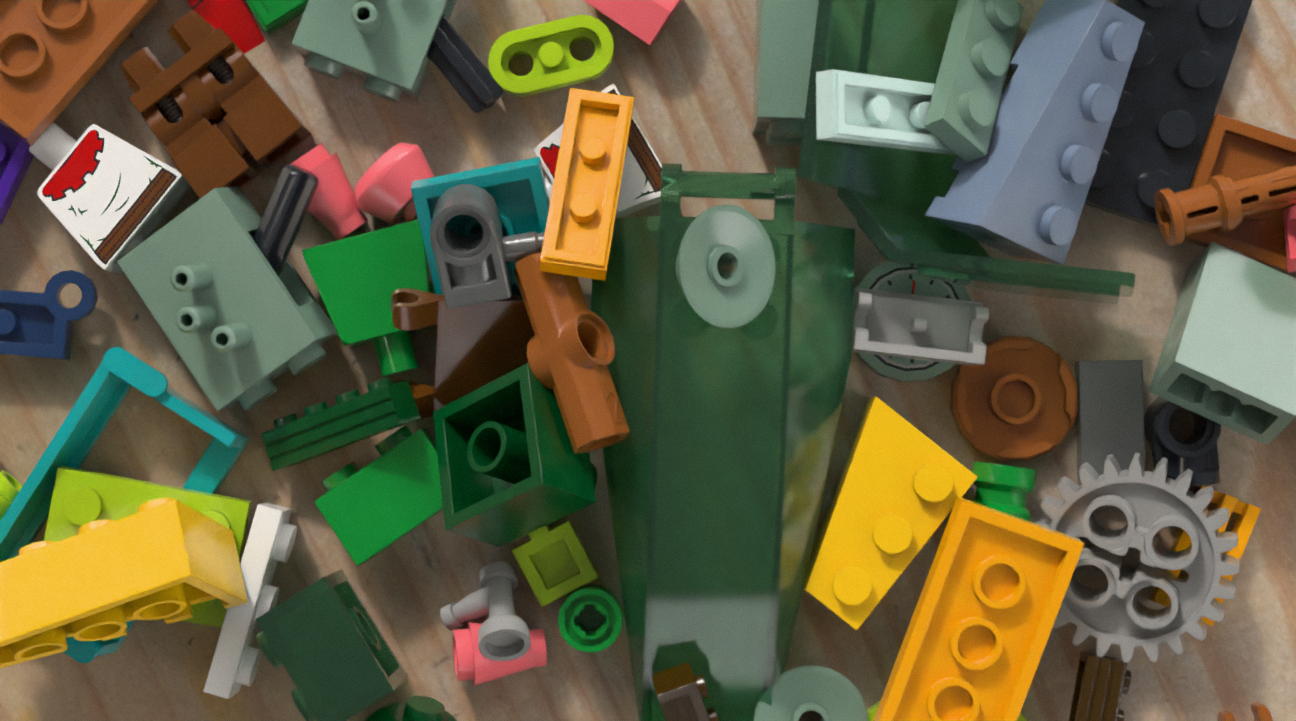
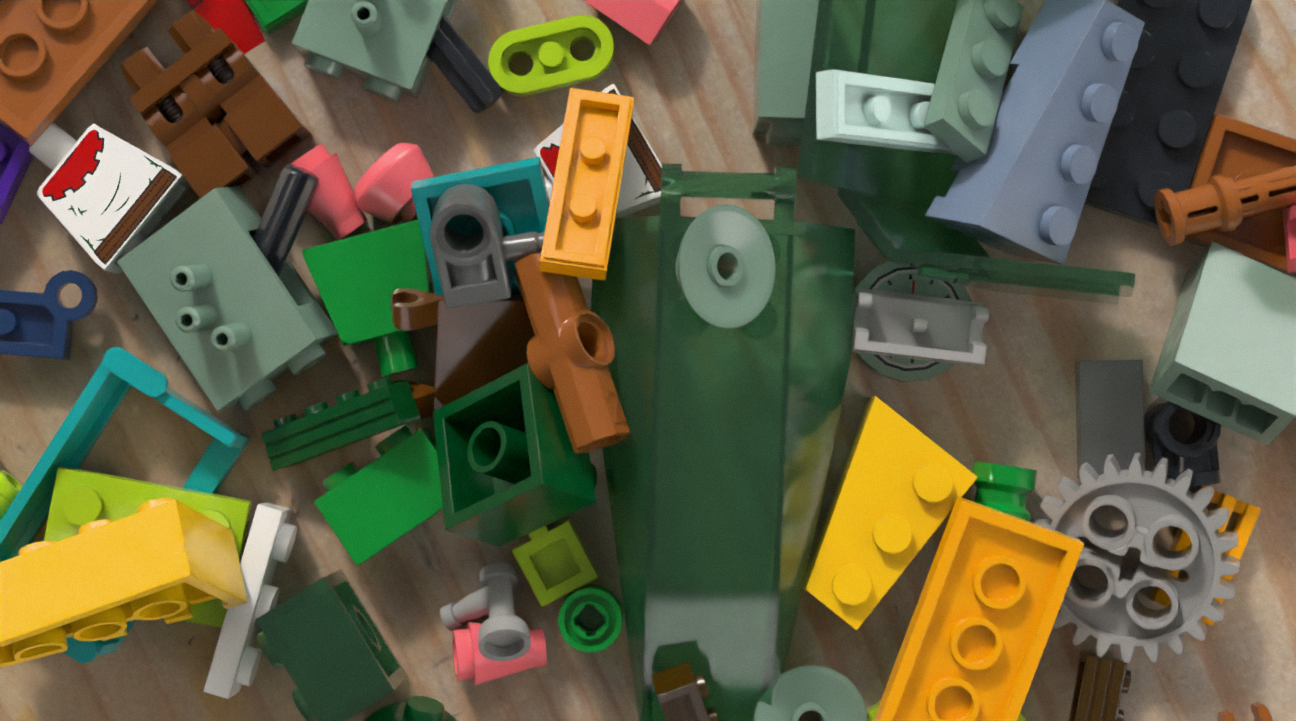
(1015, 401): dark orange tile -> none

